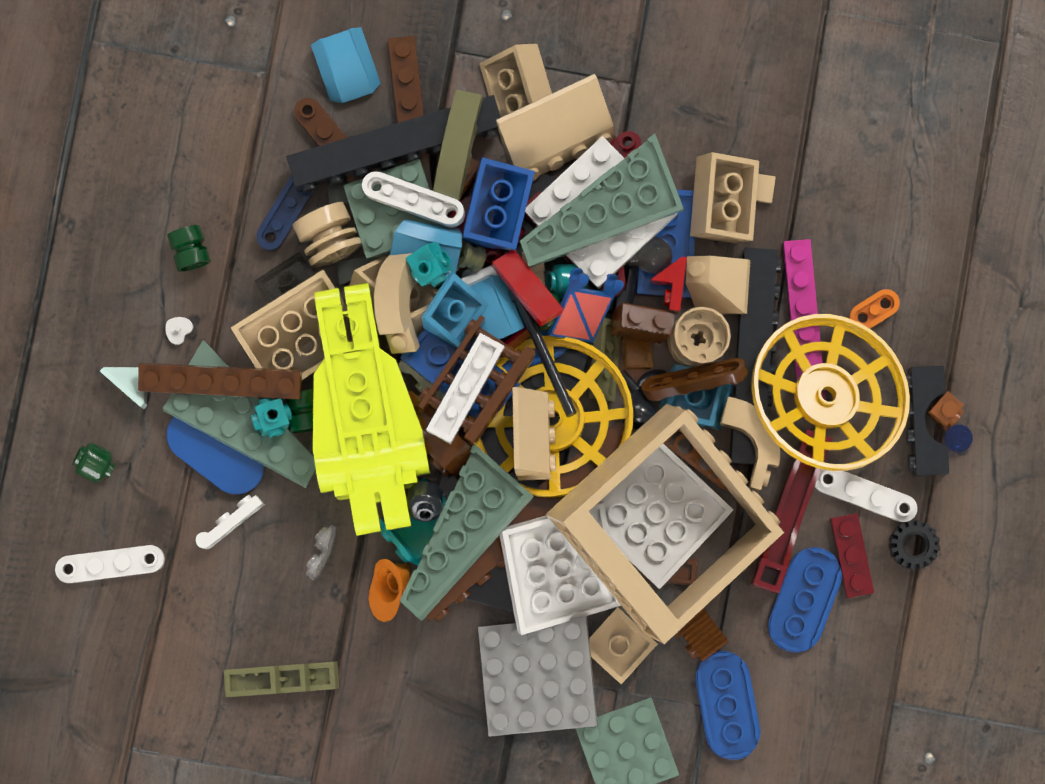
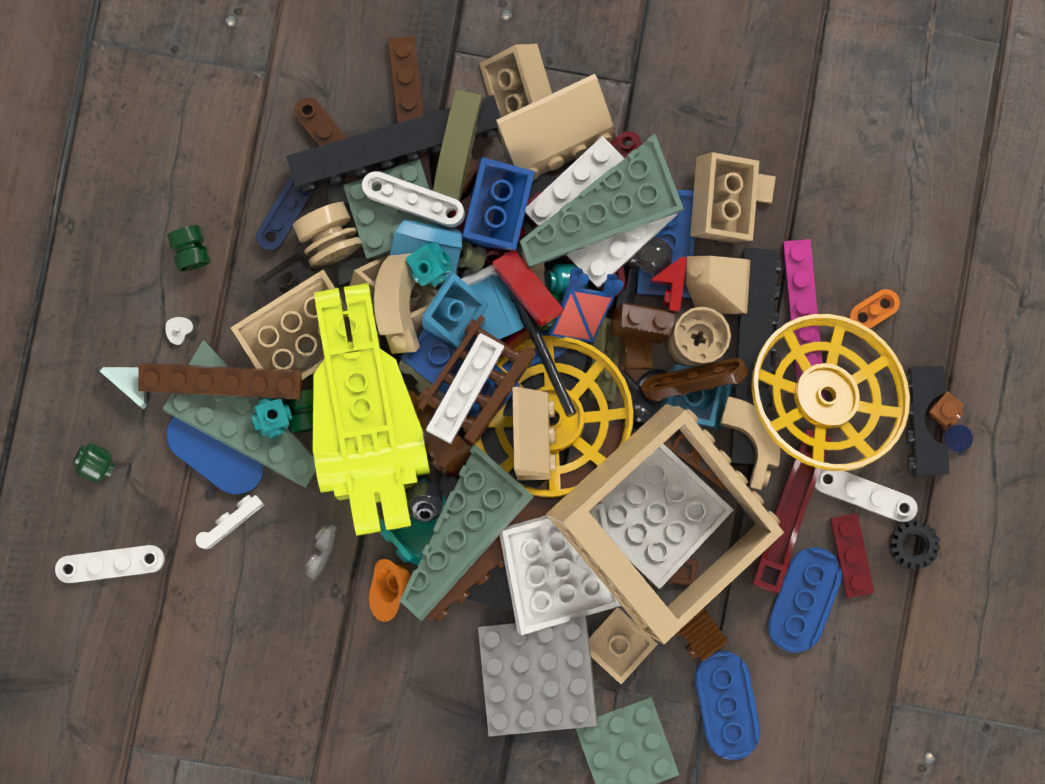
(281, 679): olive slope -> none
(346, 65): dark azure slope -> none

